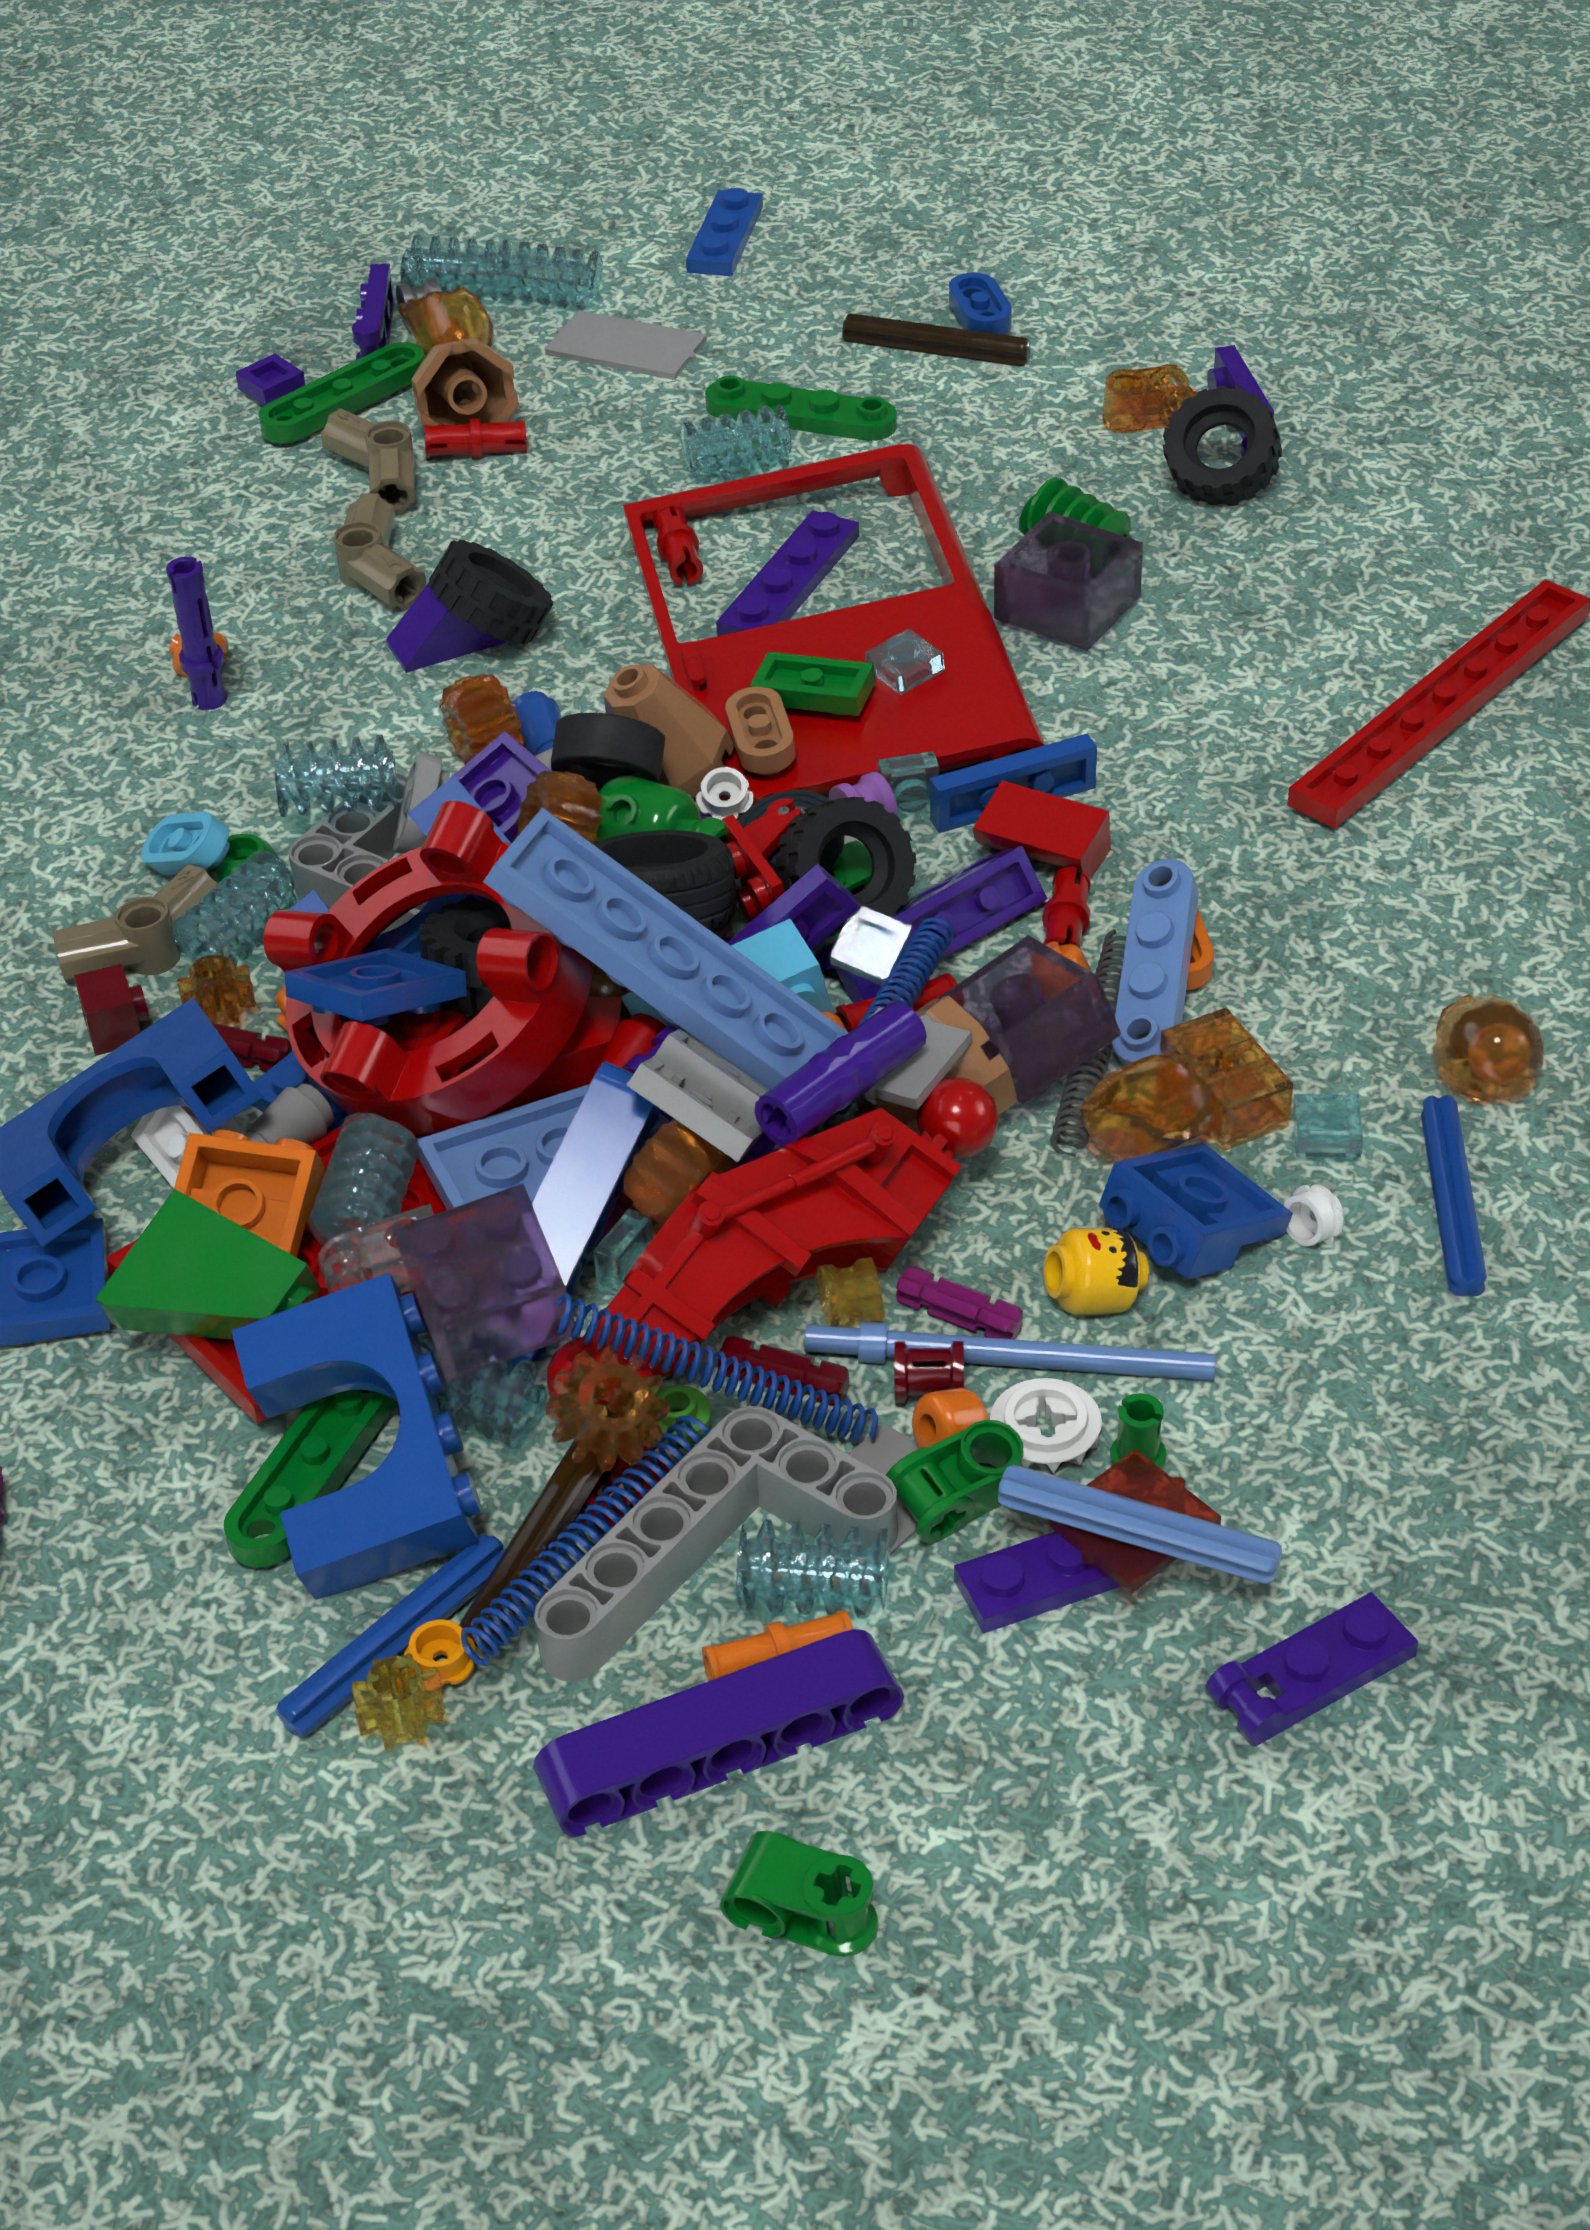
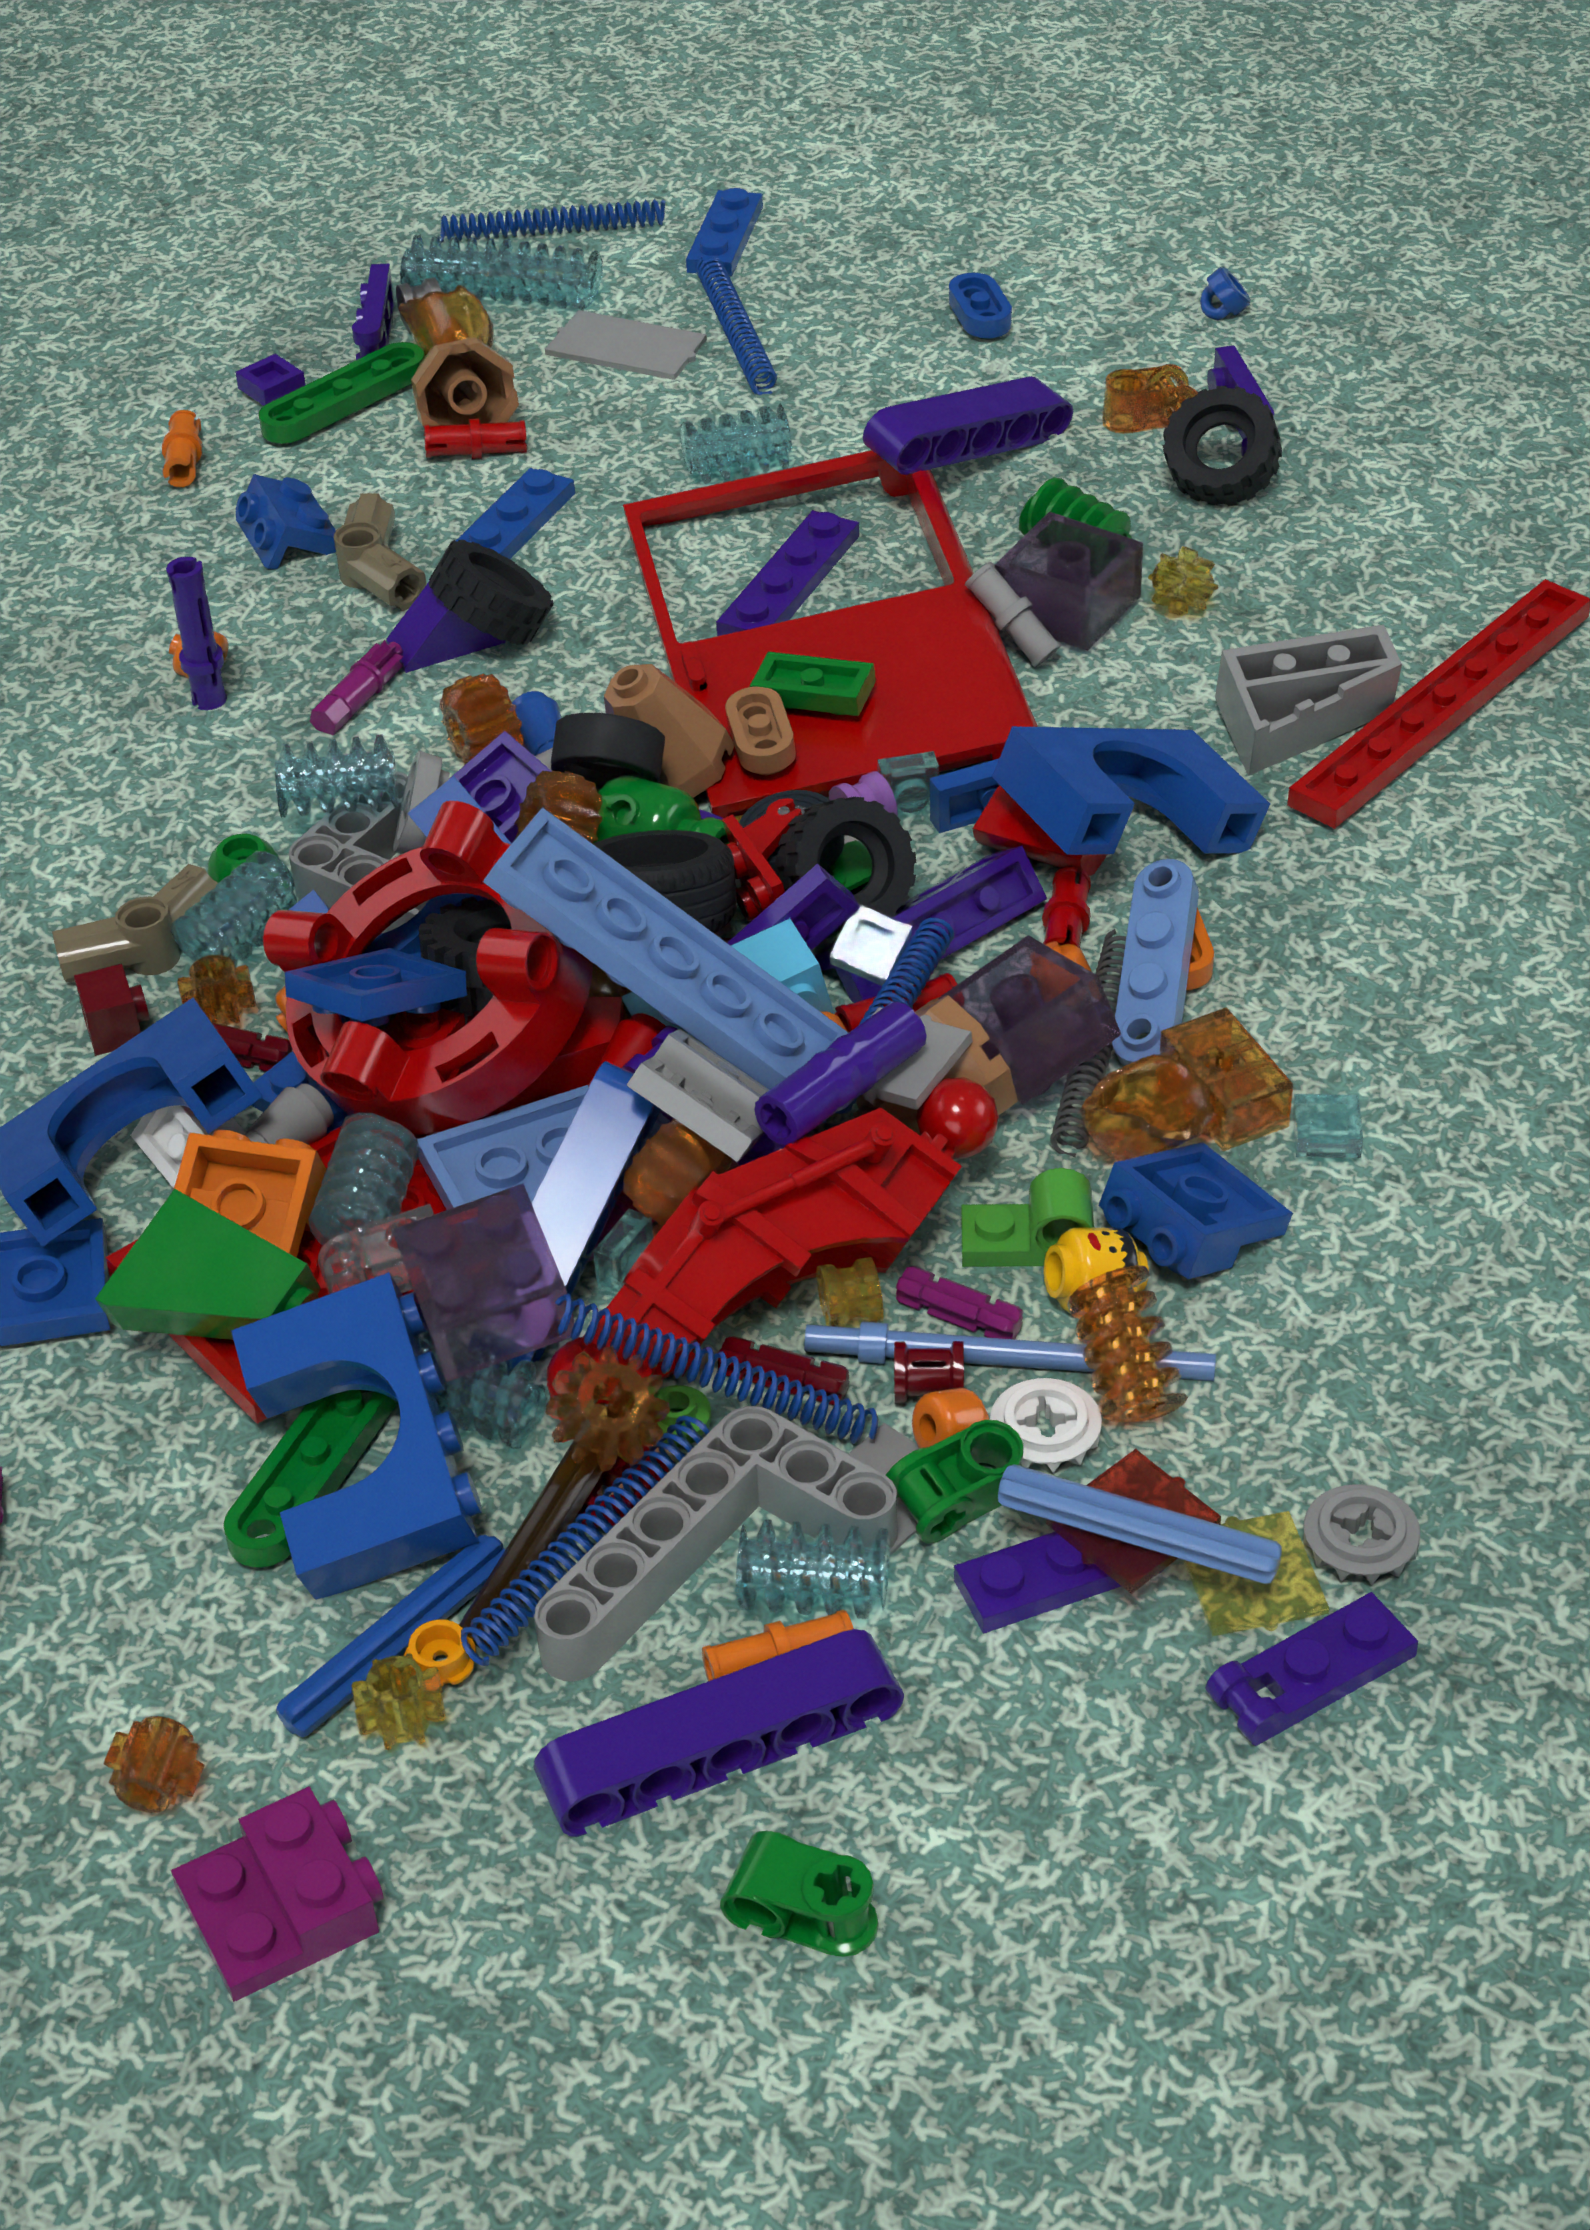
(154, 1764): none -> clear orange gear
(182, 448): none -> orange pin
(186, 840): medium azure plate -> none
(280, 1893): none -> magenta plate
(281, 516): none -> blue bracket
(357, 687): none -> magenta piece
(382, 448): dark tan piece -> none
(520, 512): none -> blue plate
(532, 224): none -> blue piece
(677, 544): red pin -> none
(724, 782): white plate -> none
(729, 293): none -> blue piece
(806, 410): green plate -> none
(905, 661): clear light blue plate -> none
(936, 339): dark brown axle -> none
(967, 424): none -> dark purple beam
(1012, 614): none -> light grey pin
(1024, 1232): none -> bright green plate
(1081, 781): none -> blue arch
(1121, 1346): none -> clear orange piece
(1139, 1429): green pin -> none
(1183, 581): none -> clear yellow gear
(1229, 292): none -> blue tile
(1244, 1604): none -> clear yellow piece
(1304, 691): none -> light grey wedge
(1315, 1215): white plate -> none
(1343, 1512): none -> light grey gear
(1453, 1196): blue axle -> none
(1488, 1048): clear orange hair -> none

